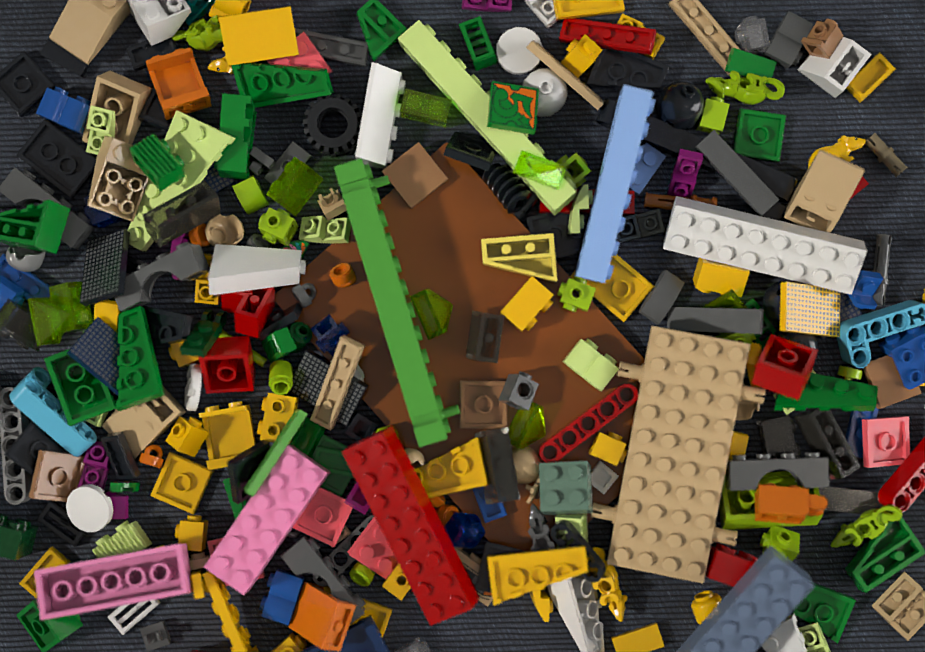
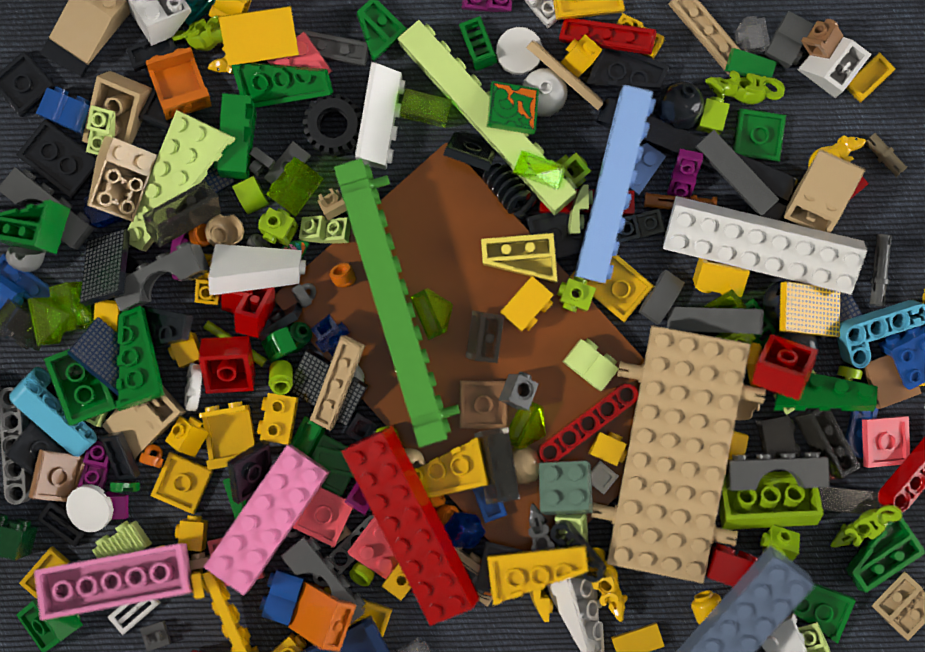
(157, 161): green brick -> none
(204, 334): dark green hinge -> none
(275, 452): bright green tile -> none
(415, 175): medium nougat tile -> none
(533, 490): tan plant -> none
(786, 504): orange hinge -> none
(864, 289): blue bracket -> none

